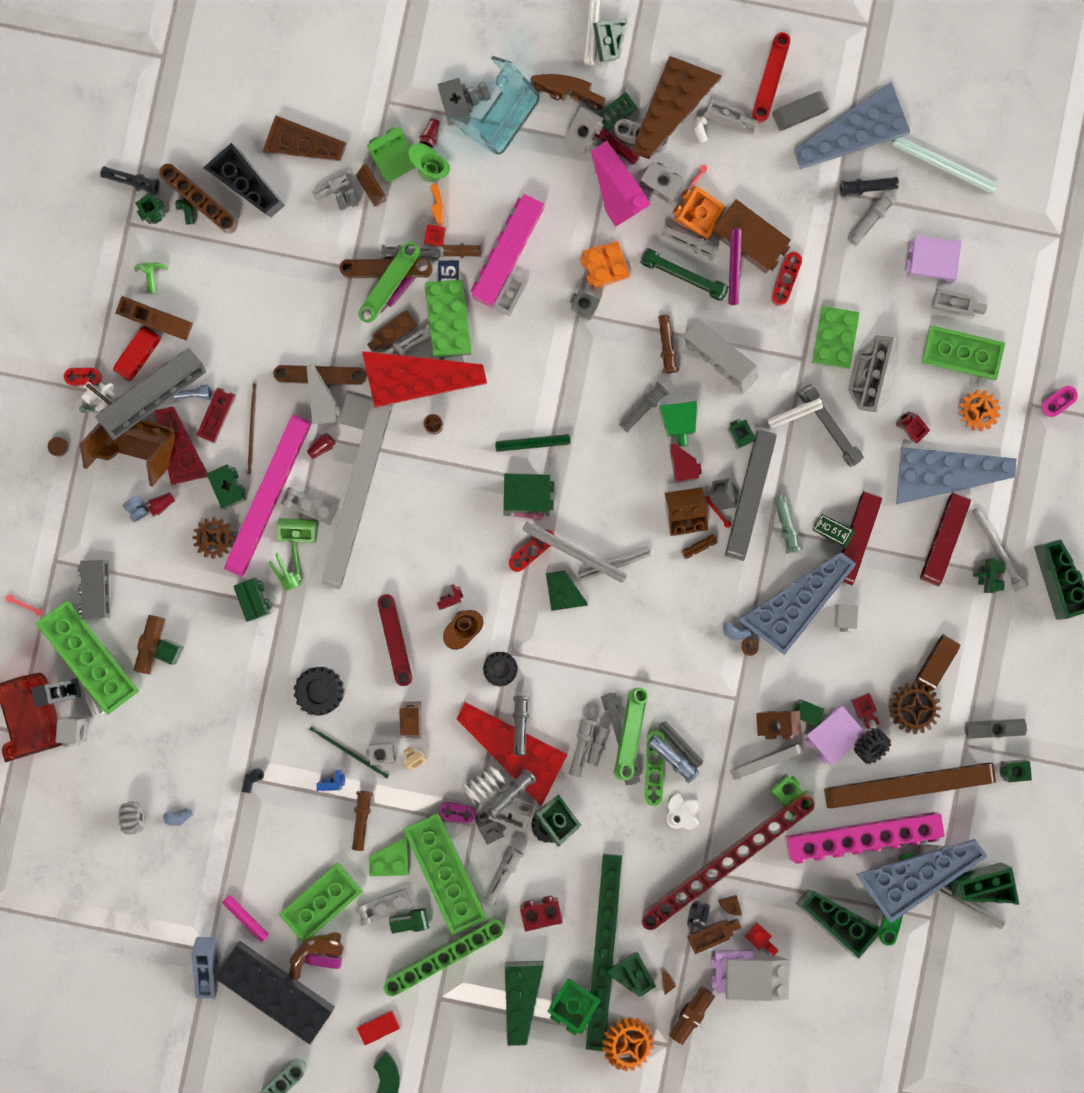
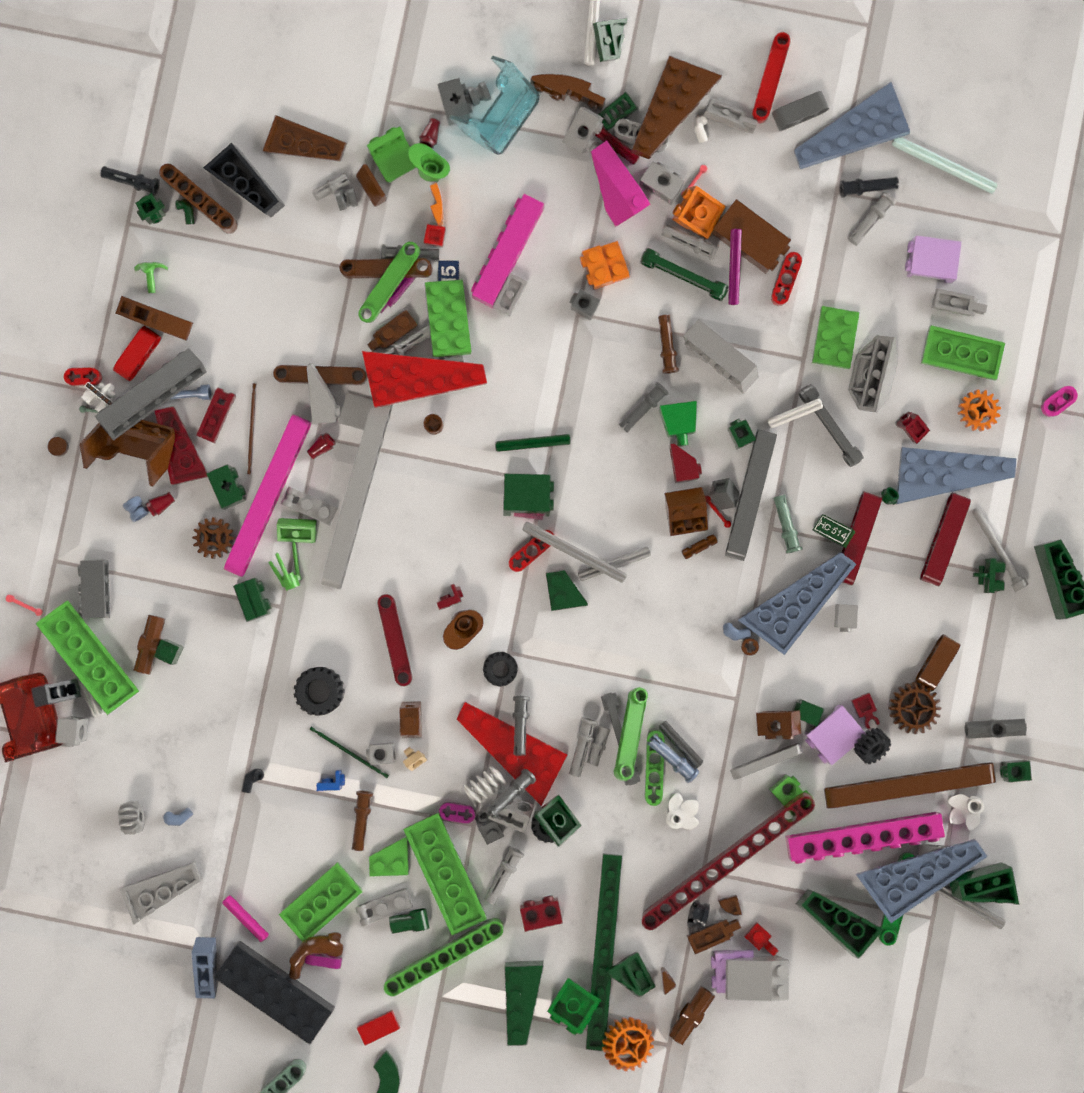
(153, 892): none -> light grey wing
(461, 250): reddish brown pin -> none
(889, 496): none -> dark green plate
(963, 812): none -> white plate

